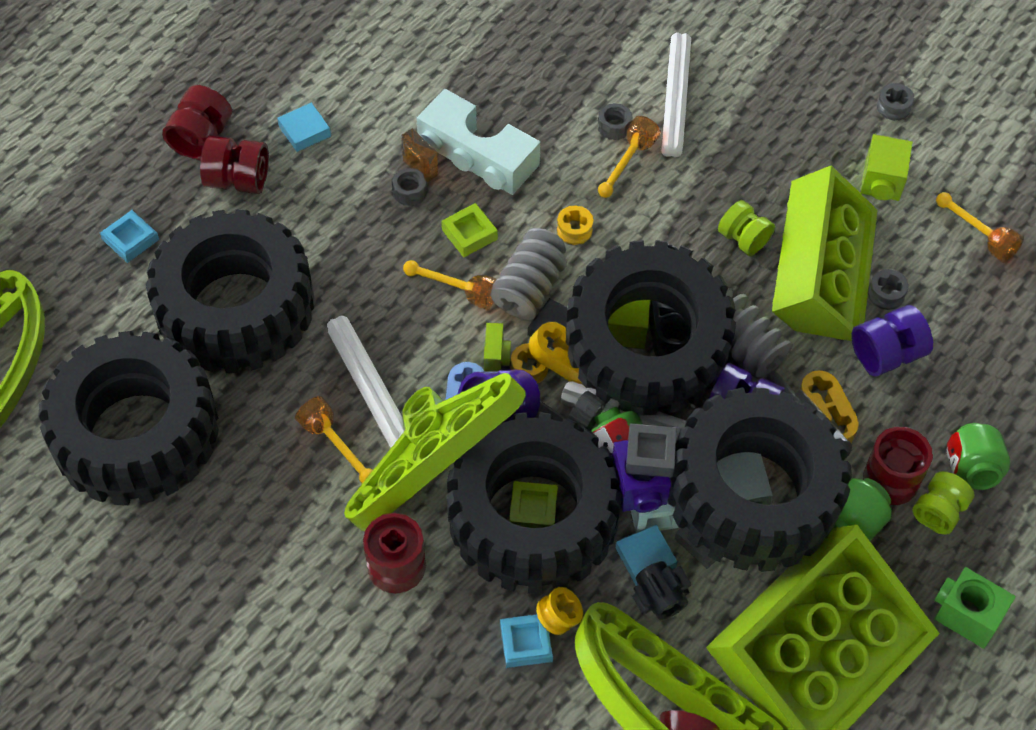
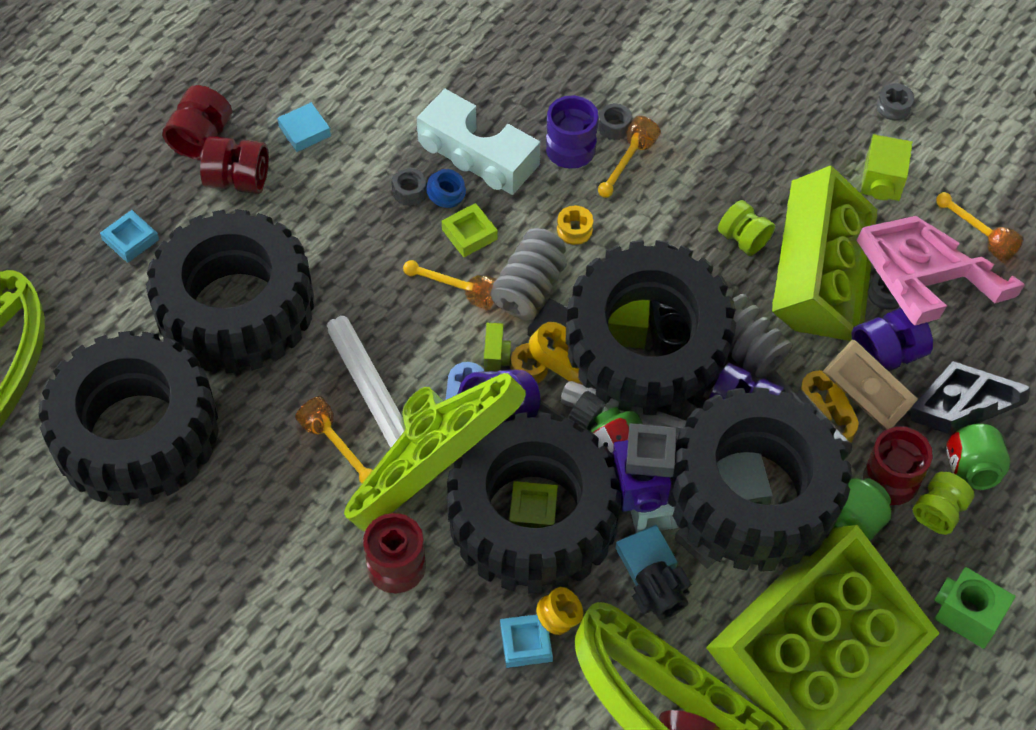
(419, 154): clear orange tile -> none
(448, 180): none -> blue plate
(571, 131): none -> dark purple wheel
(676, 95): white axle -> none
(870, 385): none -> tan plate
(917, 255): none -> bright pink wing
(966, 398): none -> black wing

